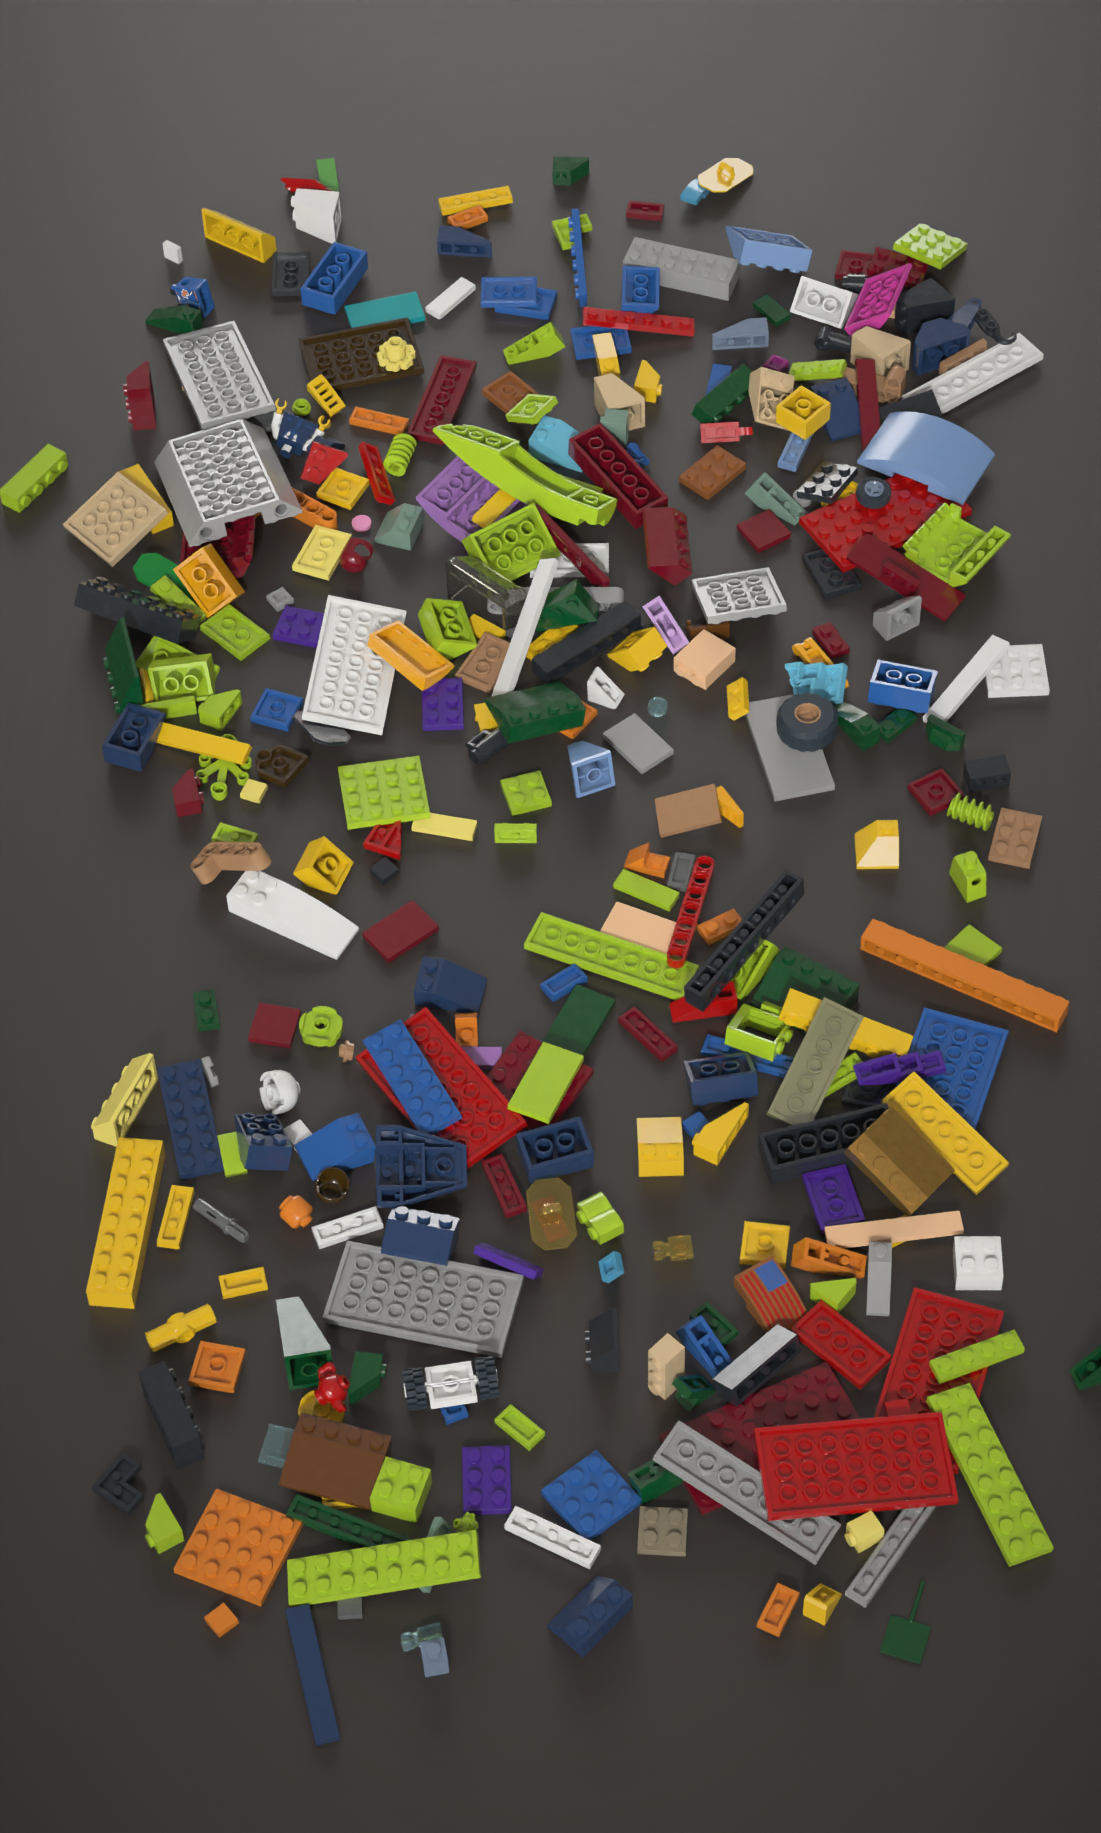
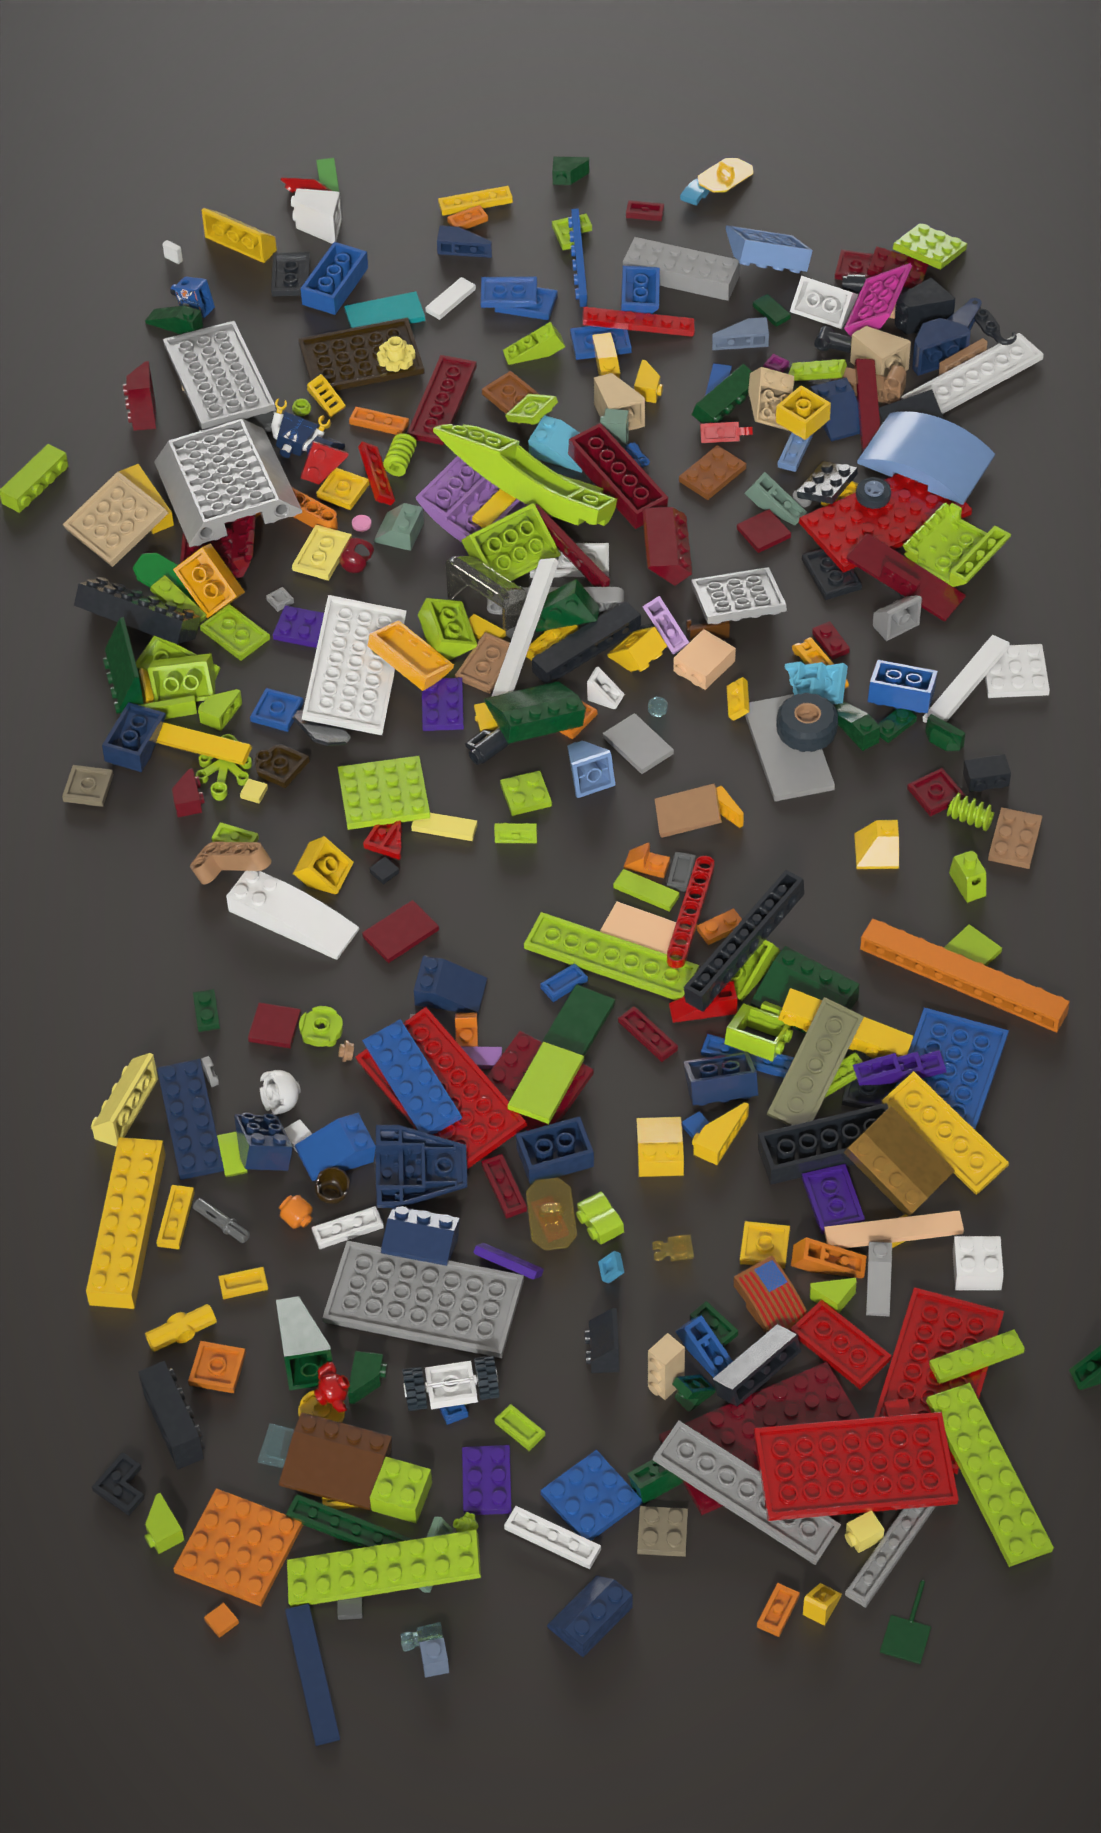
(88, 785): none -> dark tan plate

